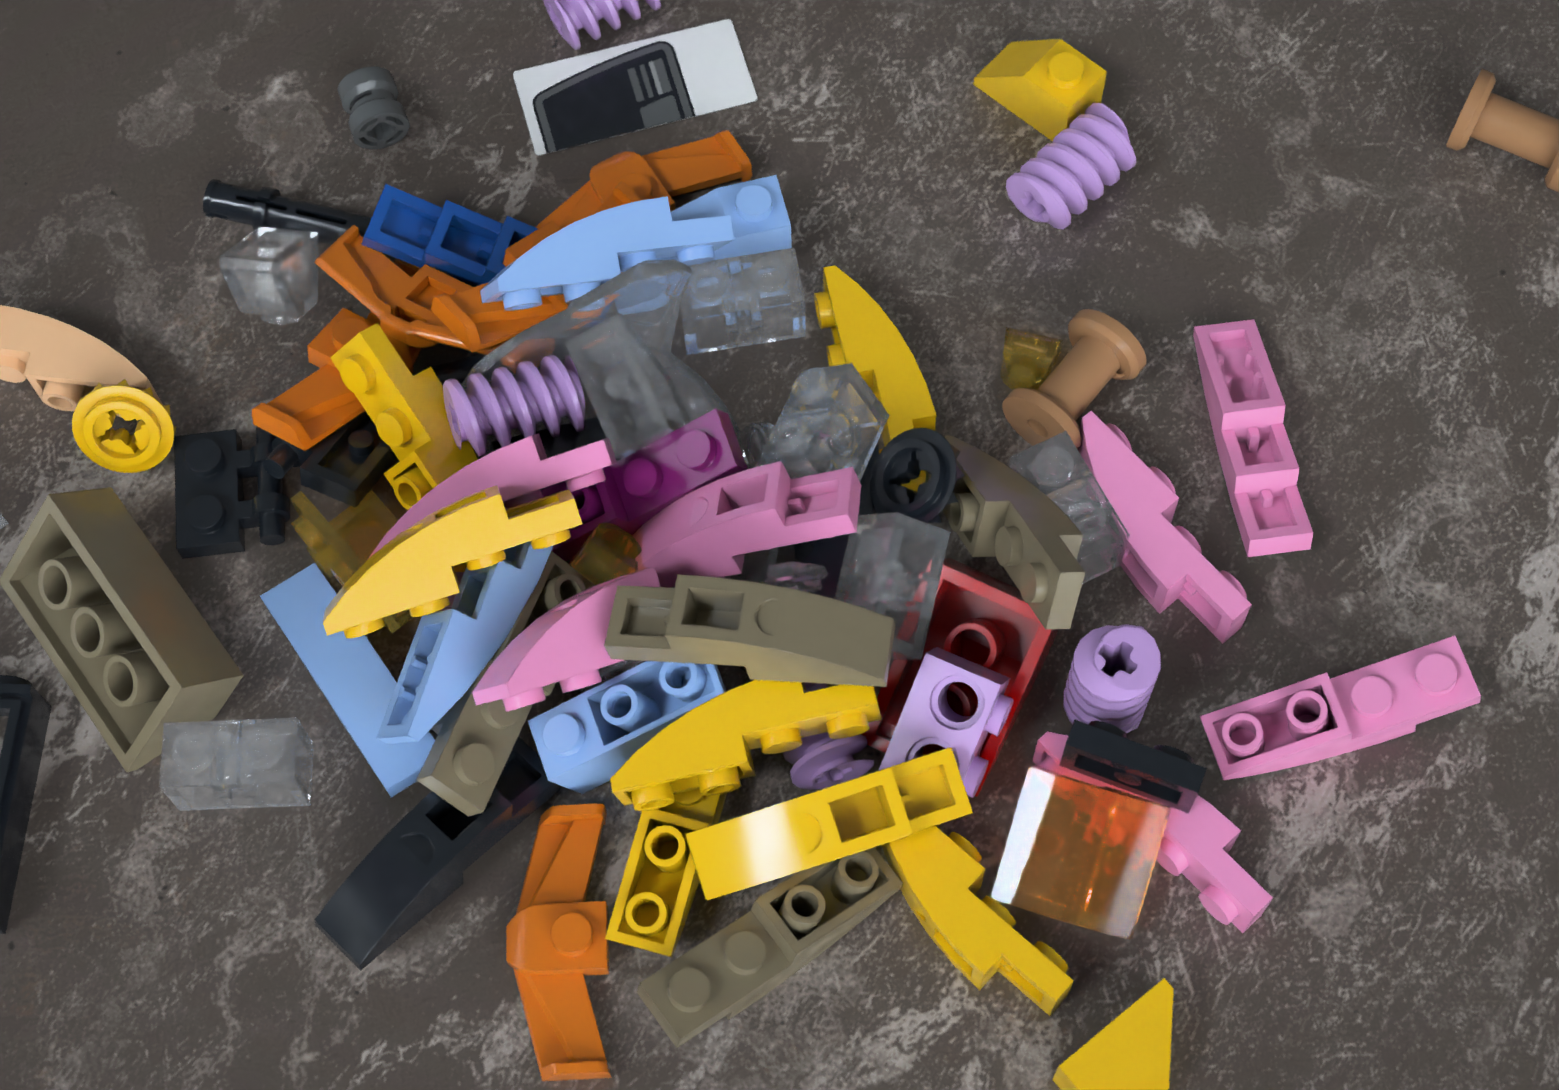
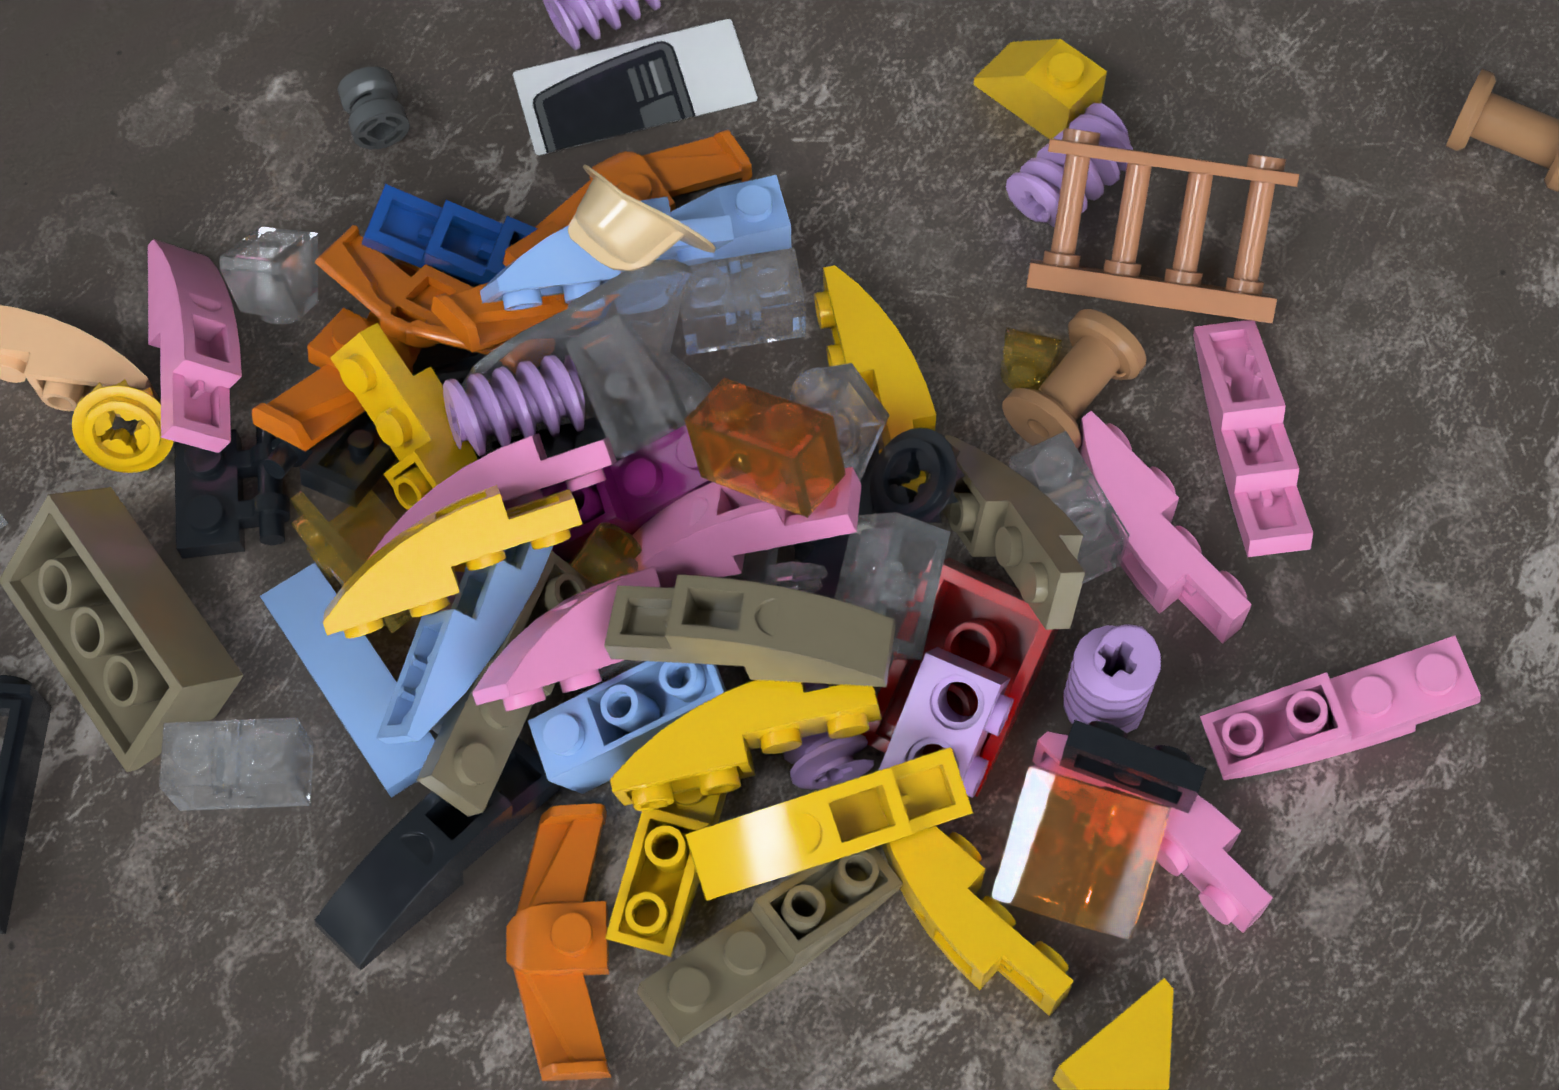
(198, 345): none -> bright pink slope
(272, 210): black pin -> none
(625, 230): none -> tan piece
(766, 446): none -> clear orange brick
(1182, 283): none -> nougat fence

